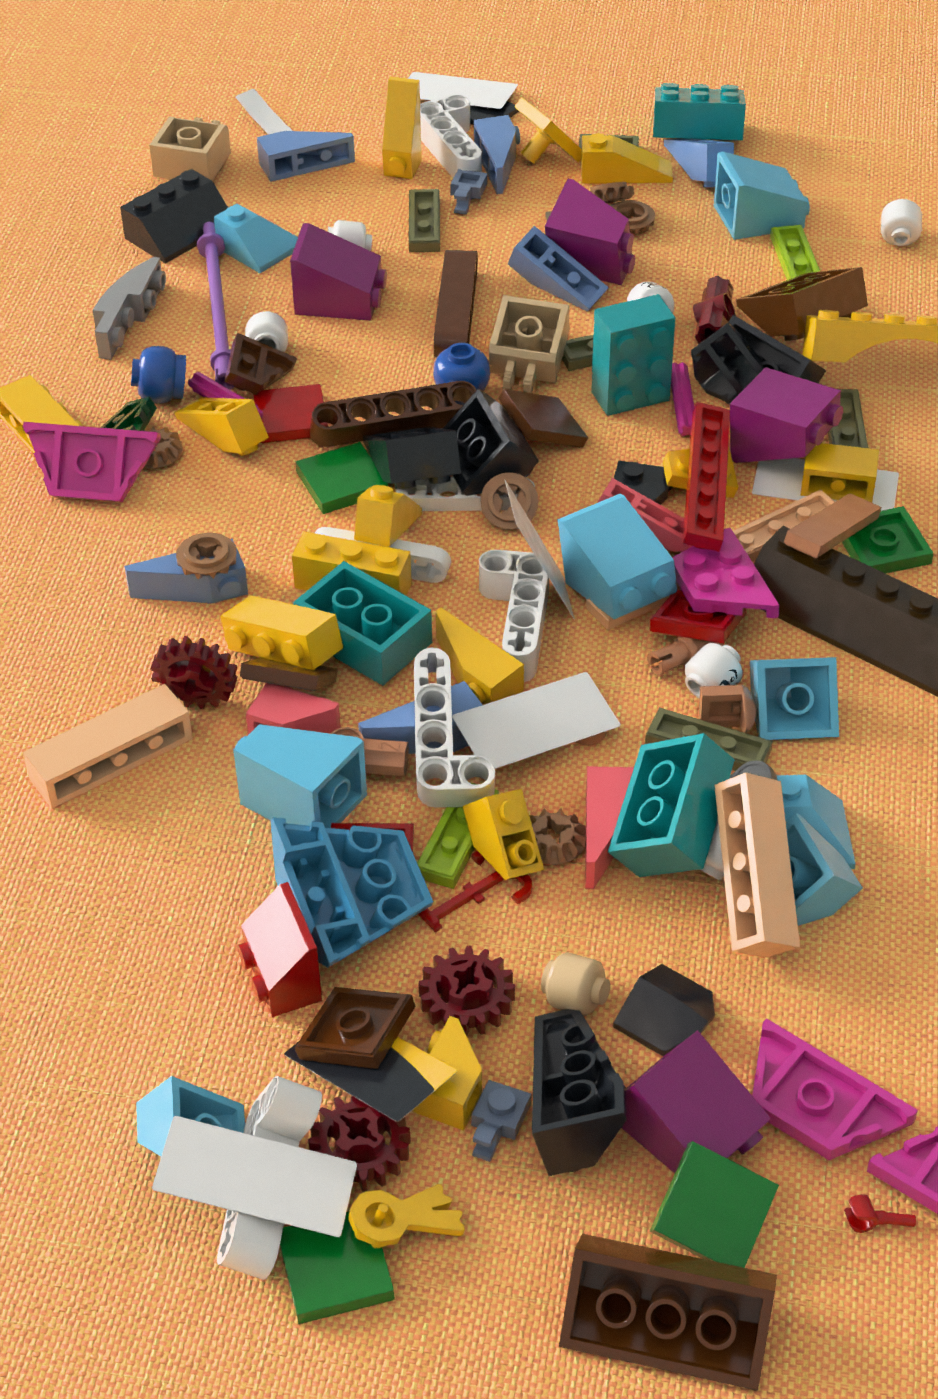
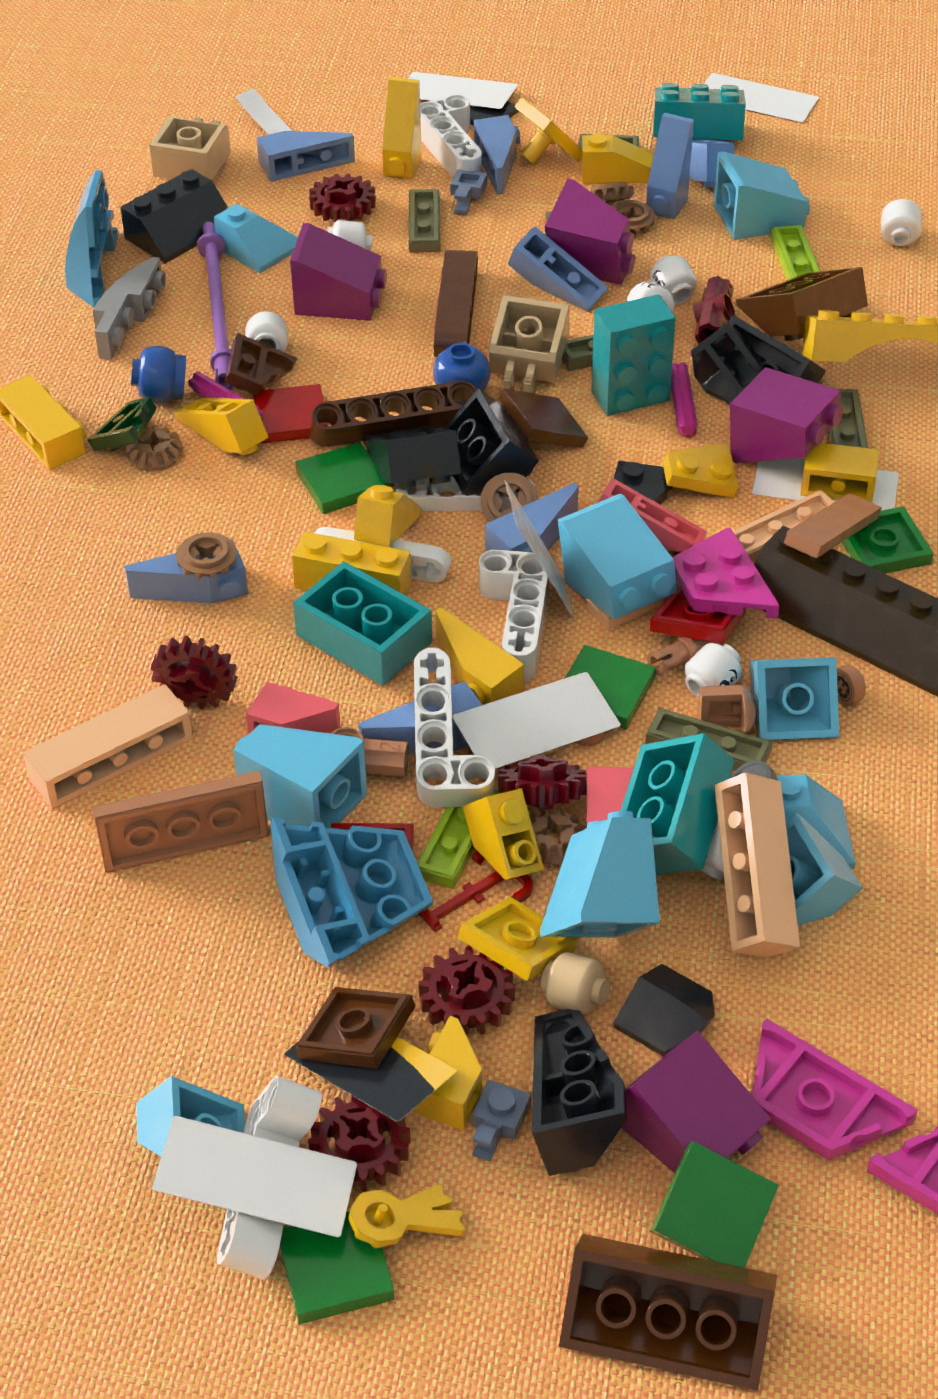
(88, 239): none -> dark azure wedge
(90, 460): dark pink wing -> none
(181, 821): none -> nougat tile
(281, 954): slope -> none
(282, 632): yellow brick -> none
(287, 675): reddish brown tile -> none
(342, 198): none -> dark red gear
(513, 938): none -> yellow tile
(543, 514): none -> medium blue slope
(543, 781): none -> dark red gear
(605, 881): none -> medium azure slope
(618, 678): none -> green tile
(671, 166): none -> medium blue slope
(676, 276): none -> white head
(707, 477): red plate -> none
(767, 98): none -> white sticker
(850, 685): none -> nougat tile
(864, 1218): red hand -> none

